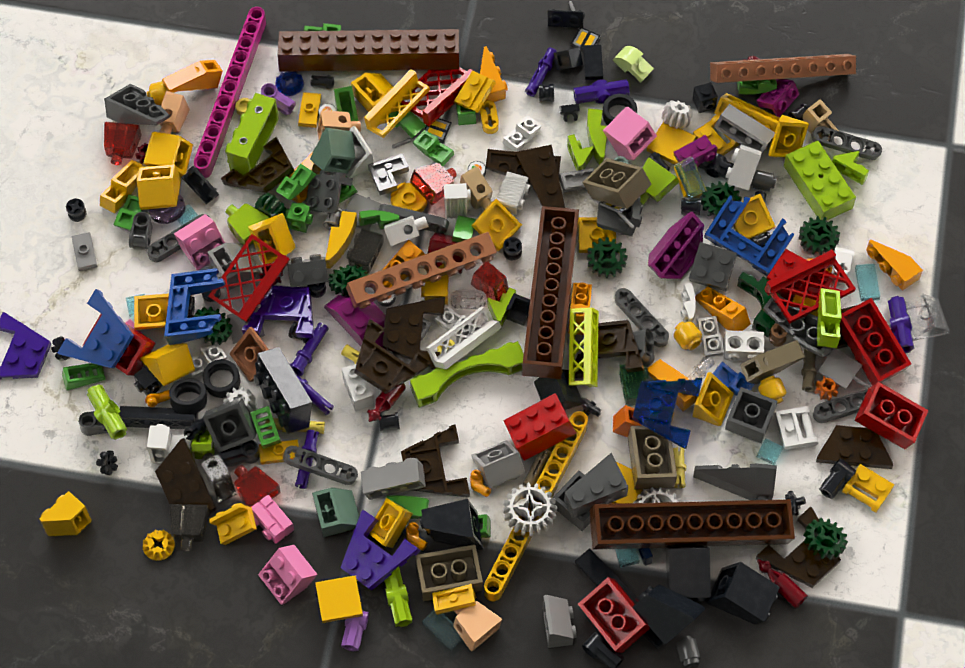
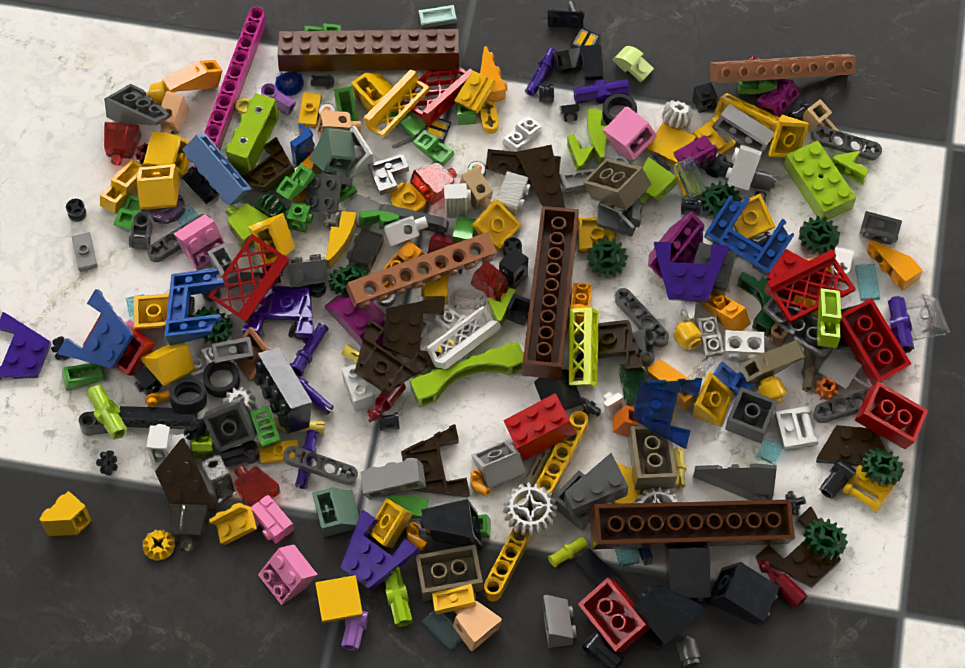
(216, 169): none -> medium blue brick
(232, 350): none -> light grey slope
(302, 145): none -> blue bracket
(437, 16): none -> light aqua tile
(514, 267): none -> black brick
(568, 551): none -> neon yellow pin
(613, 404): none -> white tile
(689, 280): none -> dark purple wing
(881, 227): none -> dark grey bracket
(882, 467): none -> dark green gear

